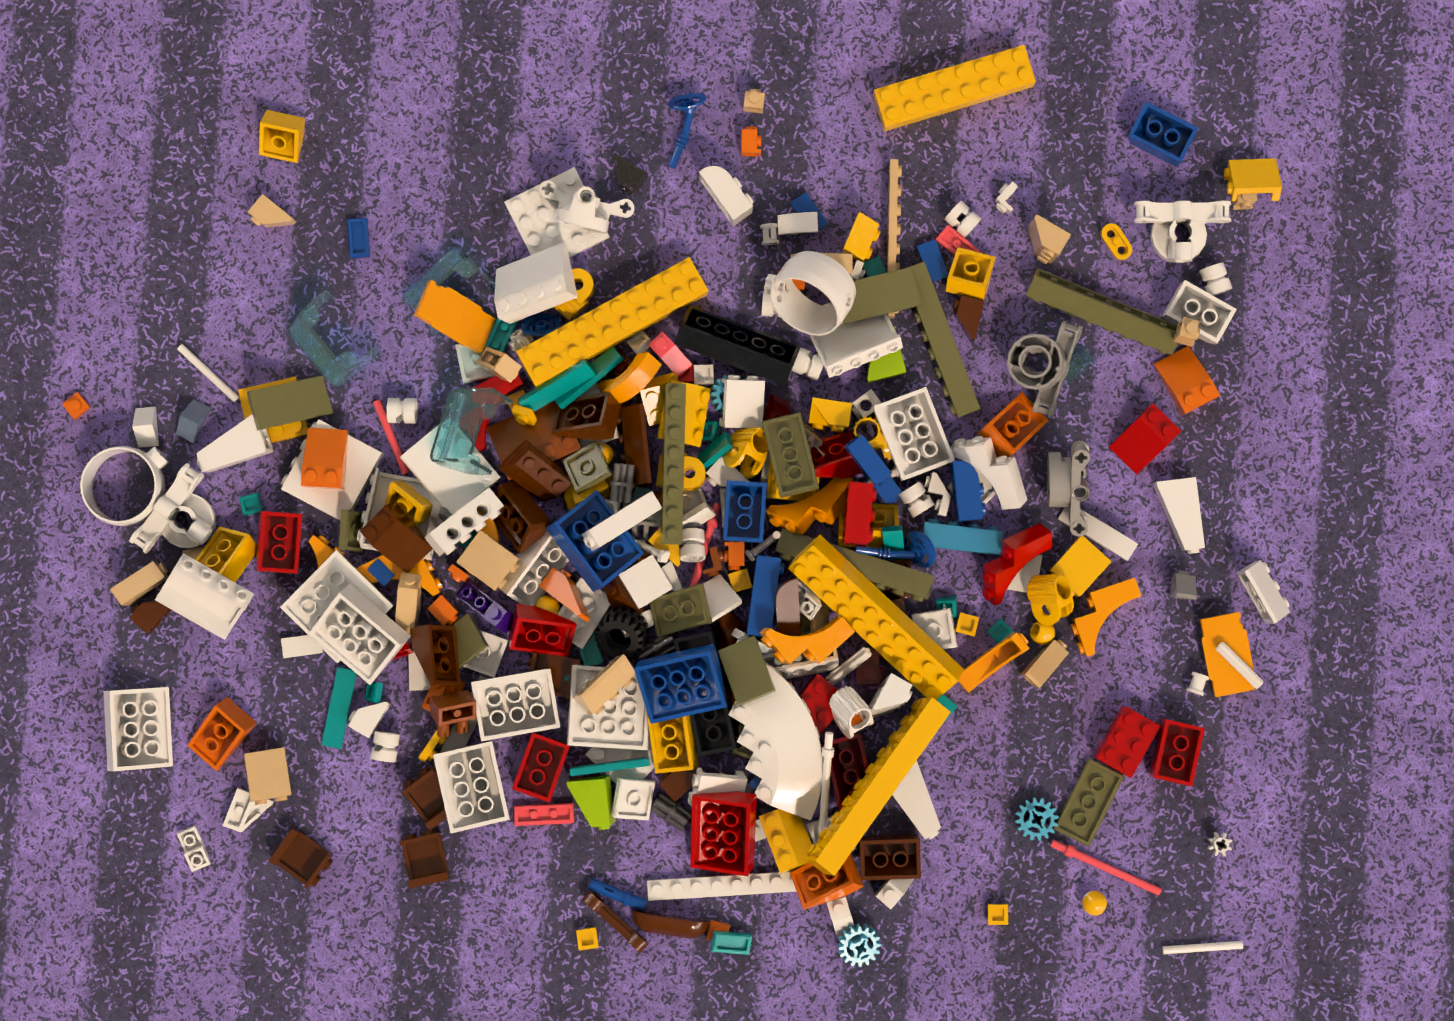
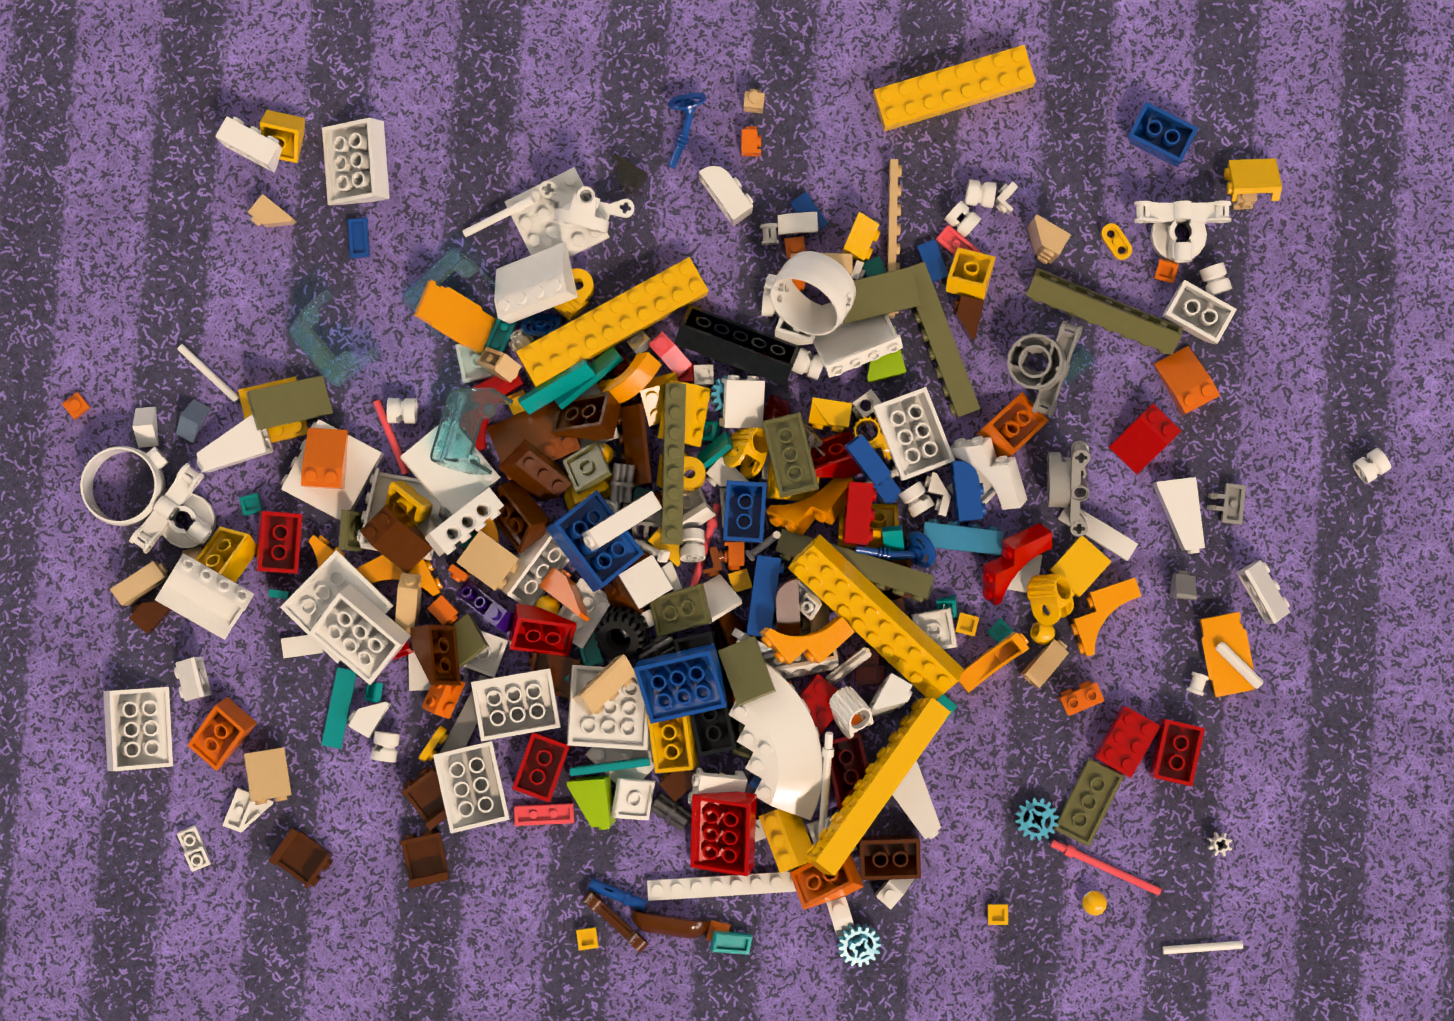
(192, 678): none -> white slope
(250, 143): none -> white slope
(279, 594): none -> teal tile
(355, 162): none -> white slope
(381, 572): blue sticker -> none
(453, 708): dark orange brick -> none
(498, 216): none -> white bar
(524, 415): yellow plate -> none
(792, 335): none -> white slope
(794, 245): none -> orange plate
(980, 193): none -> white wheel
(1081, 698): none -> orange bracket
(1166, 270): none -> orange plate
(1187, 331): tan brick -> none
(1232, 503): none -> light grey hinge
(1374, 464): none -> white wheel

